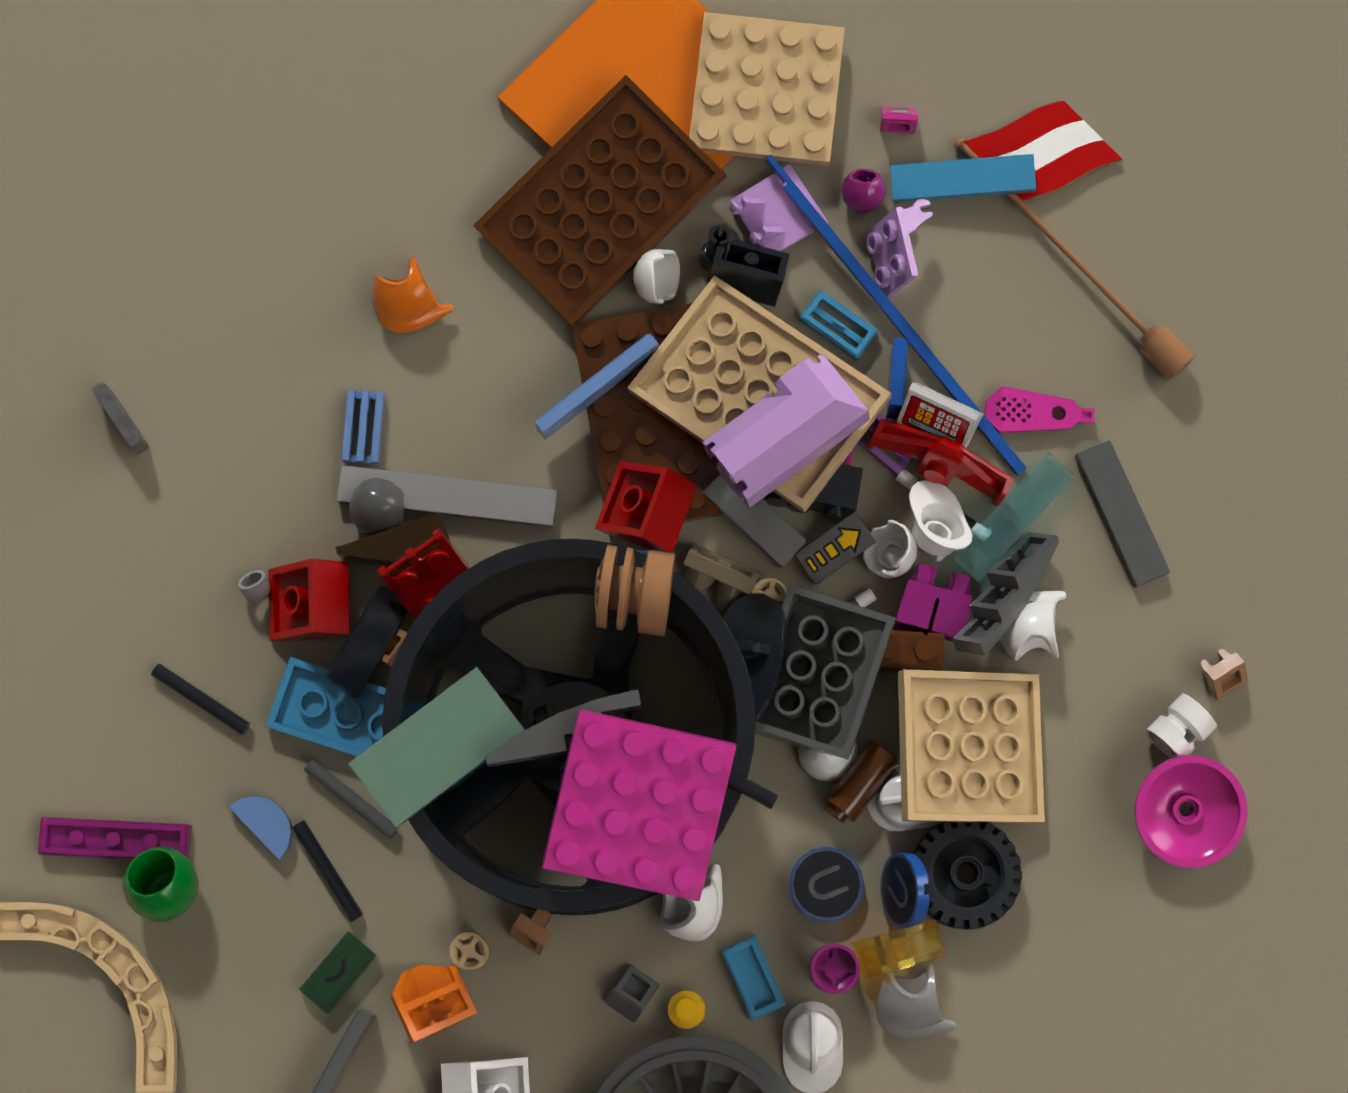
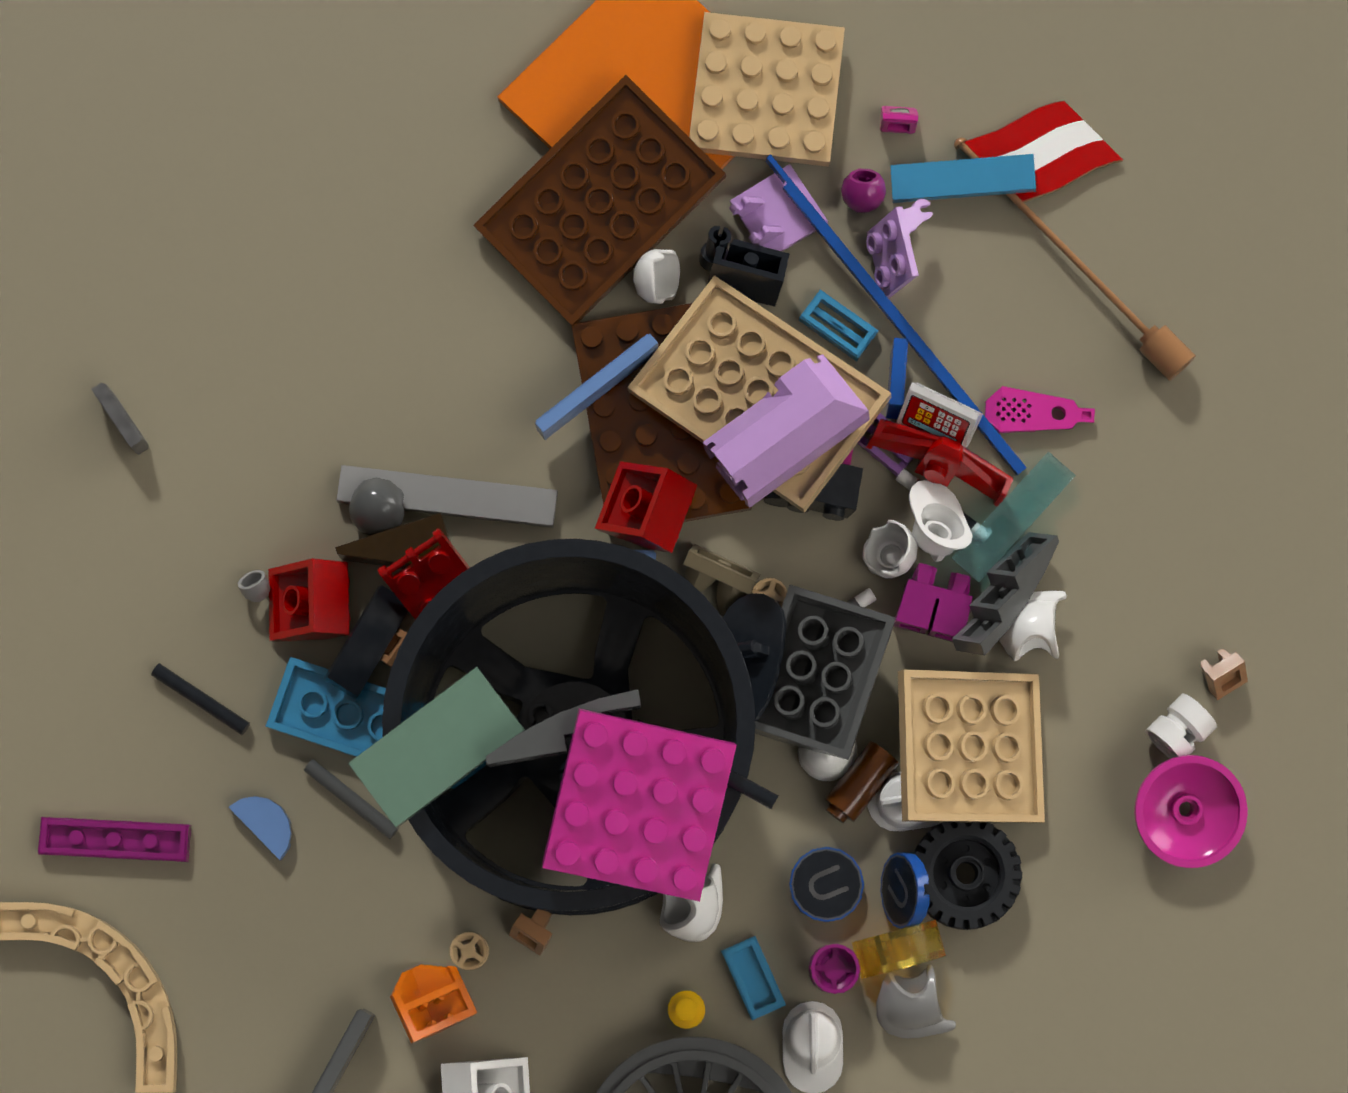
(160, 883): green helmet -> none
(327, 871): black bar -> none
(338, 972): clear green tile -> none
(365, 396): medium blue tile -> none
(407, 302): orange piece -> none
(631, 993): dark grey slope -> none
(634, 590): medium nougat wheel -> none
(758, 522): dark grey tile -> none
(835, 548): flat silver tile -> none
(913, 652): reddish brown brick -> none
(1122, 513): dark grey tile -> none

